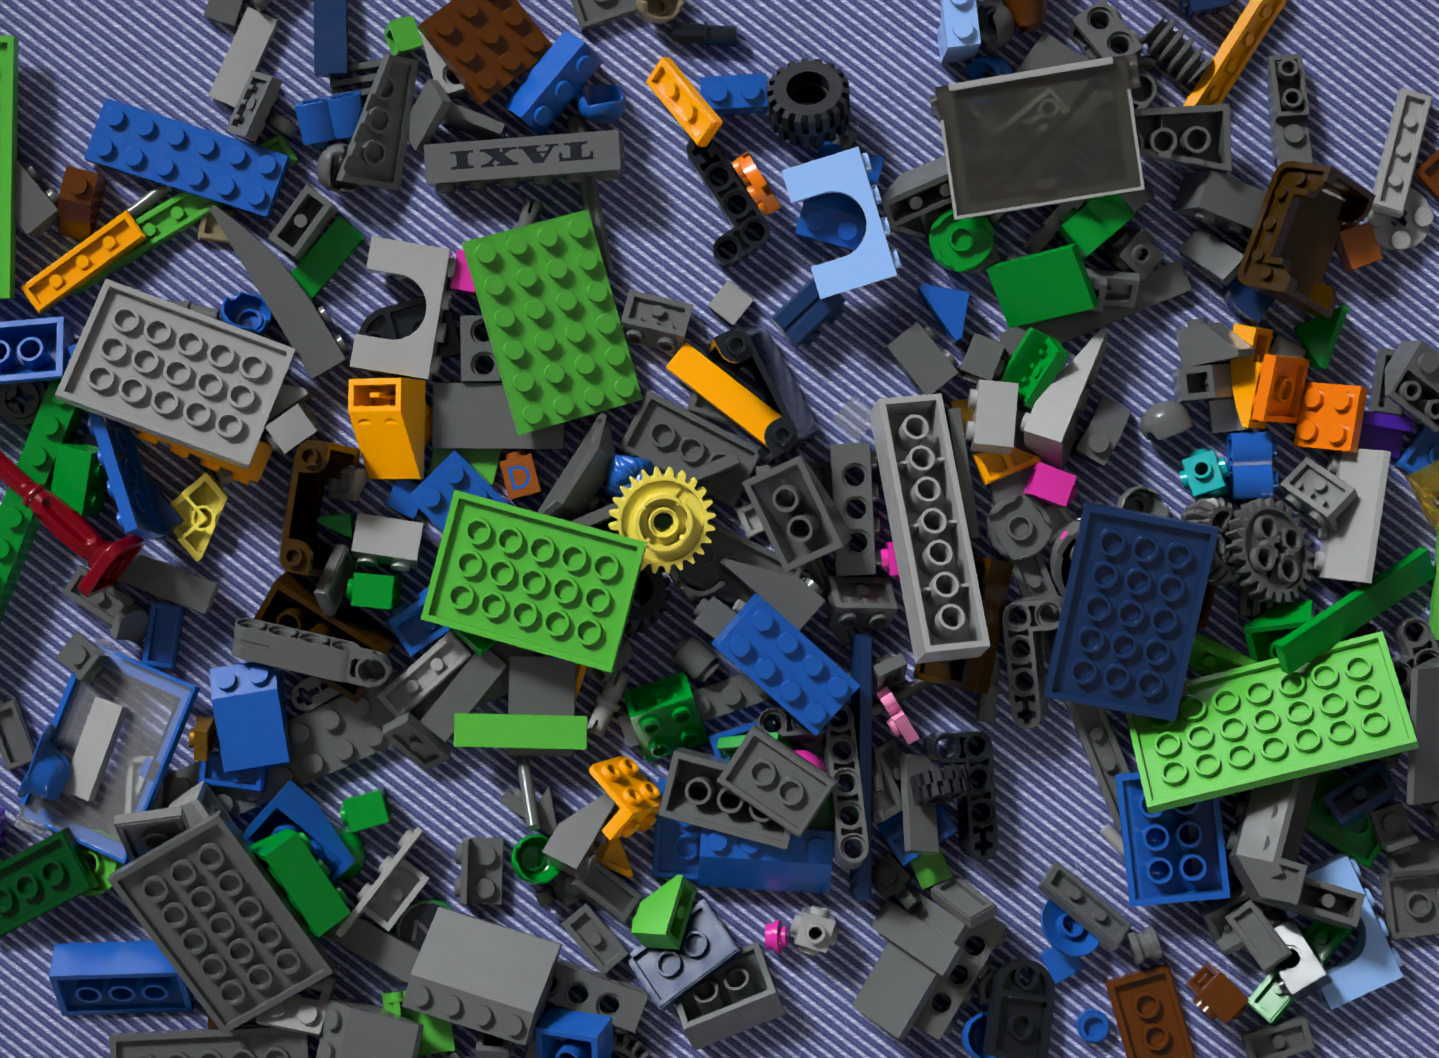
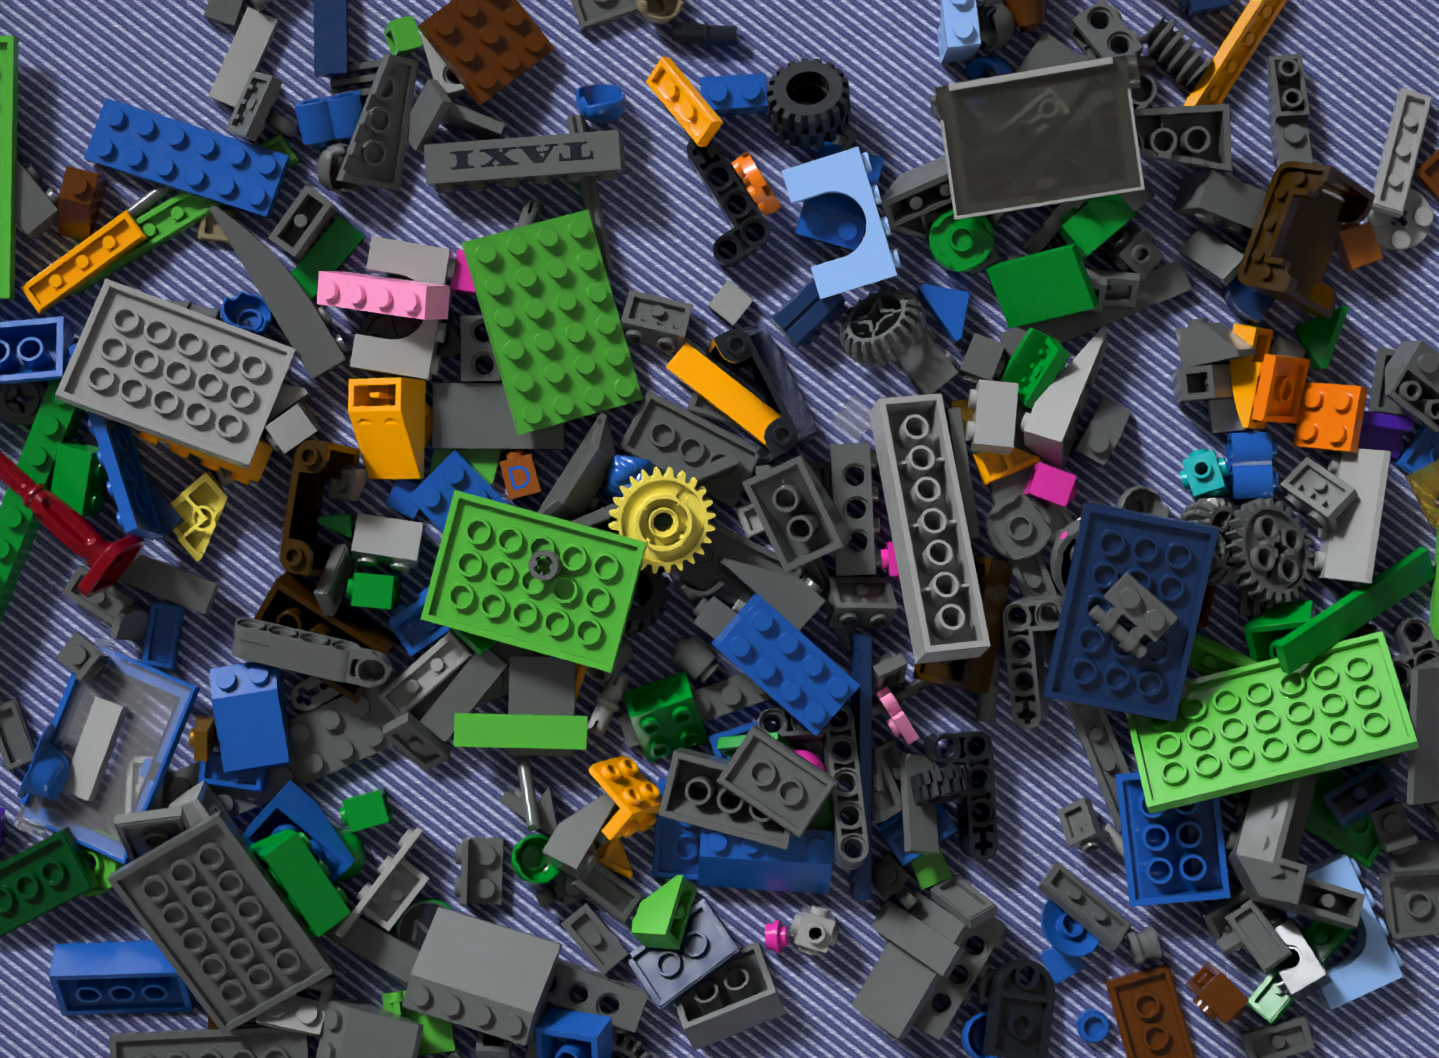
(383, 295): none -> bright pink brick
(534, 562): none -> dark grey bush
(553, 83): blue brick -> none
(882, 327): none -> dark grey gear
(1081, 826): none -> dark grey bracket
(1140, 607): none -> dark grey plate
(1165, 420): dark grey hair -> none

